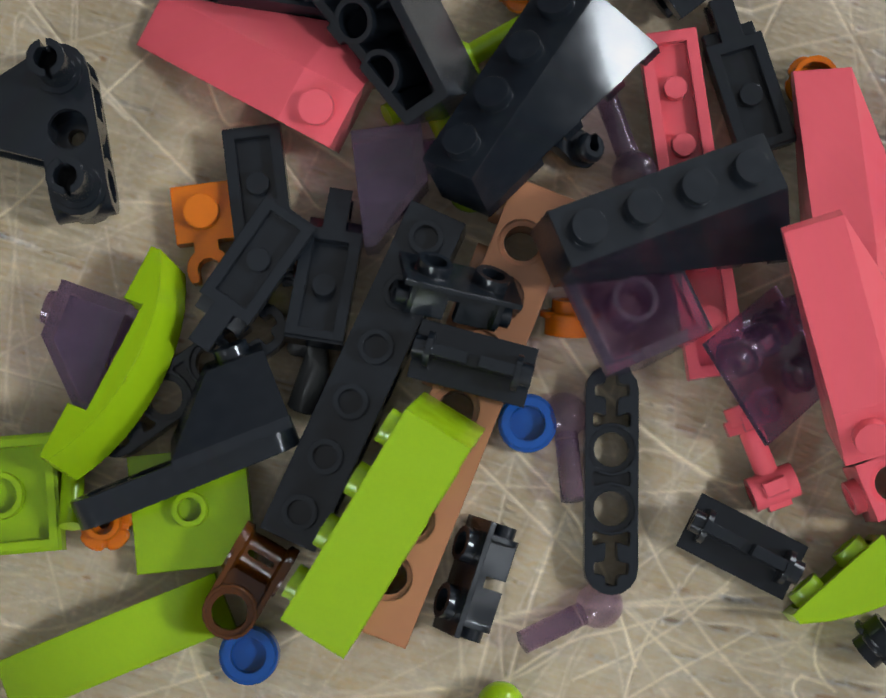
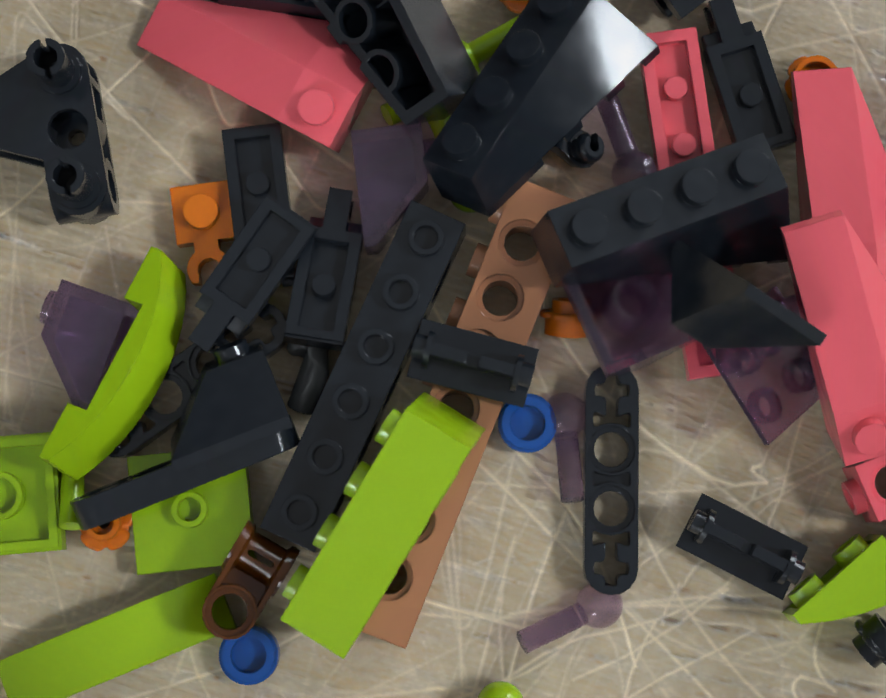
(462, 603): black hinge -> none
(482, 293): black hinge -> none
(727, 309): none -> black slope
(771, 485): coral bar -> none

